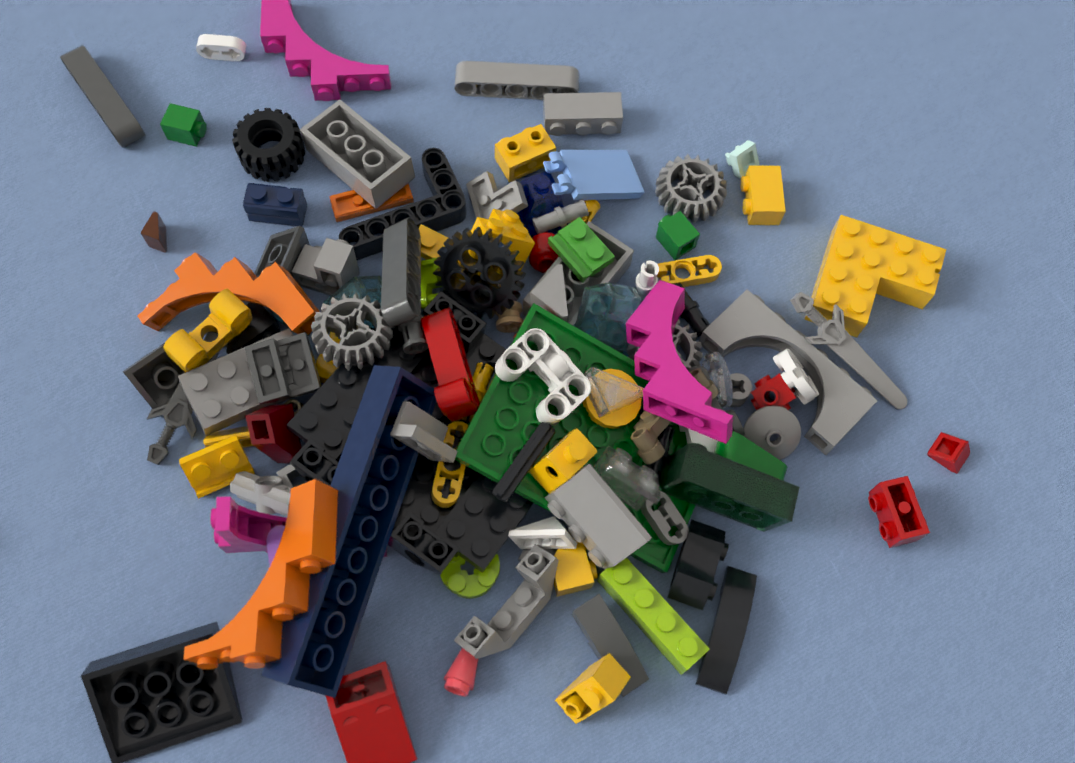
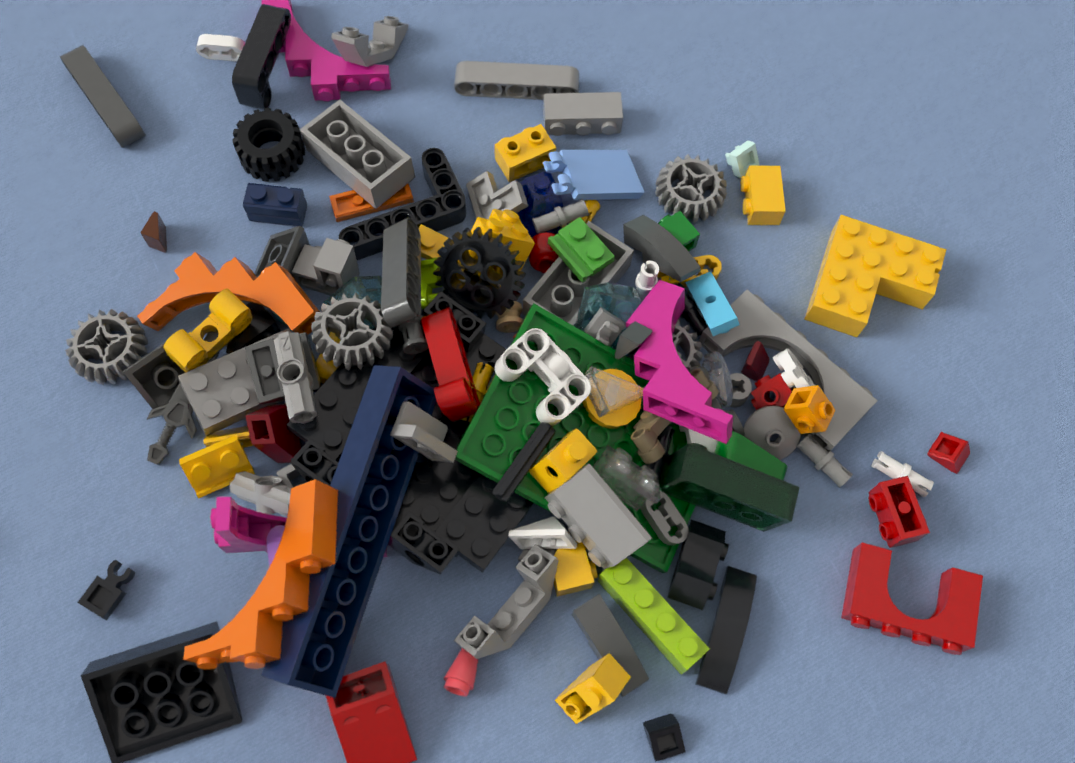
(94, 338): none -> light grey gear
(104, 595): none -> black plate
(183, 125): green brick -> none
(259, 56): none -> black beam
(297, 392): none -> light grey piece
(385, 43): none -> light grey slope
(439, 482): yellow beam -> none
(470, 585): lime plate -> none
(551, 293): light grey slope -> none
(605, 327): none -> light grey tile
(631, 339): none -> dark grey slope
(661, 247): none -> dark grey slope
(664, 737): none -> black slope
(712, 304): none -> medium azure tile
(756, 362): none -> dark red slope
(809, 409): none -> light orange brick
(824, 460): none -> light grey pin
(841, 342): light grey sword -> none
(869, 603): none -> red arch
(896, 470): none -> white pin

